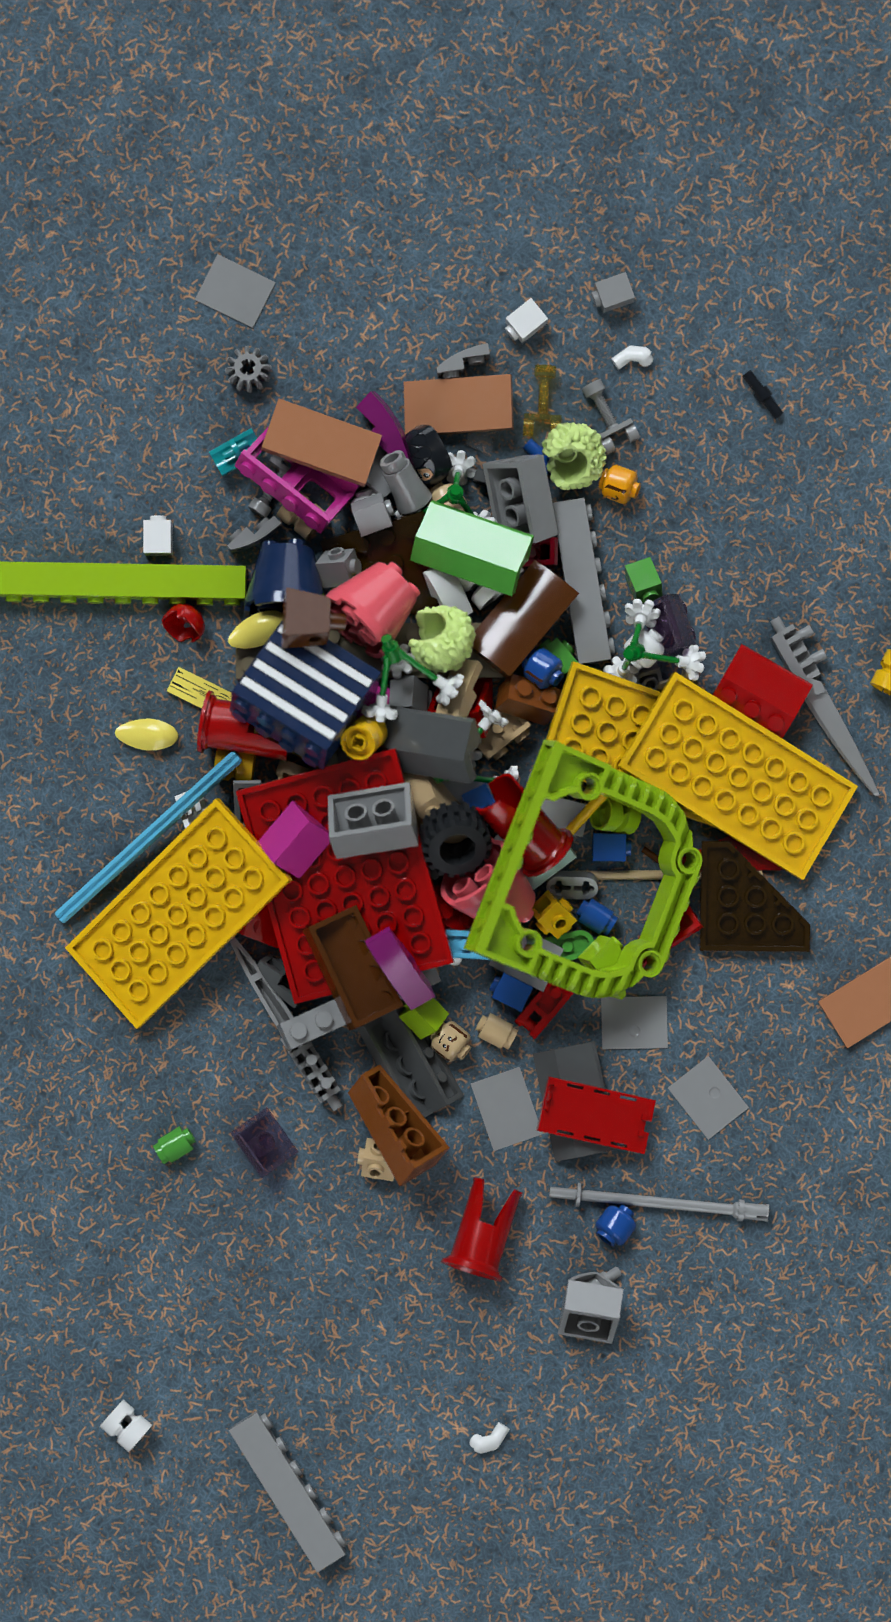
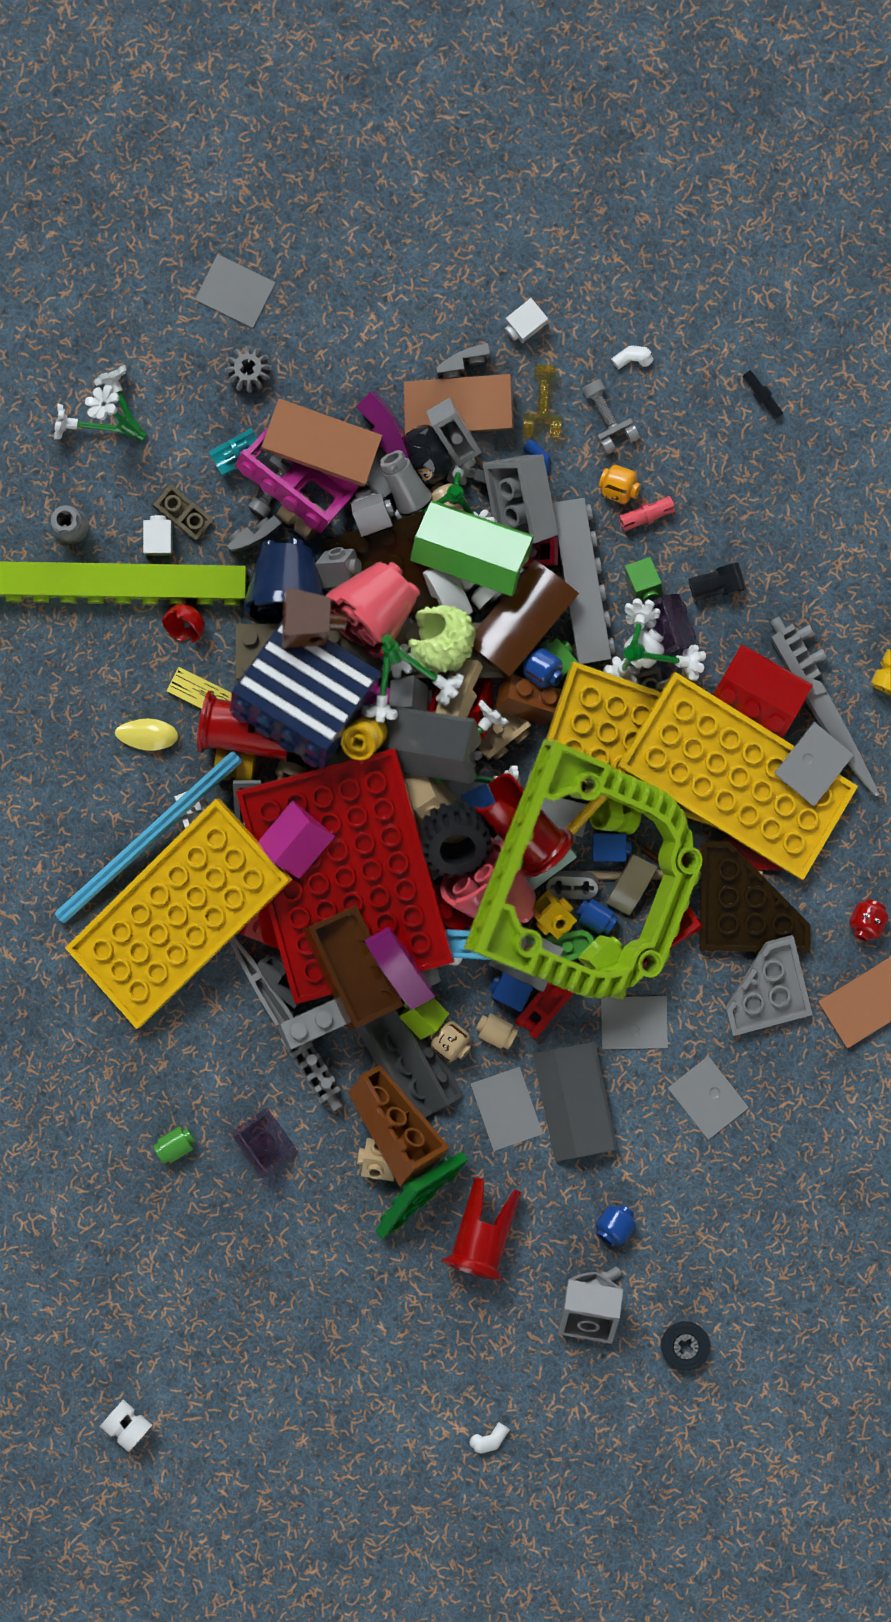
(73, 533): none -> light grey plant
(102, 405): none -> white plant
(182, 511): none -> dark tan slope
(255, 630): light yellow arm -> none
(288, 1491): light grey brick -> none
(372, 820): light grey slope -> none
(419, 1192): none -> green plate
(453, 431): none -> light grey slope
(574, 455): yellowish green hair -> none
(595, 1115): red piece -> none
(613, 292): light grey brick -> none
(631, 884): none -> dark tan slope
(647, 513): none -> coral pin
(671, 1349): none -> black bush
(722, 581): none -> black piece
(739, 1210): light grey bar -> none
(770, 990): none -> light grey plate
(813, 764): none -> light grey piece
(868, 920): none -> red head

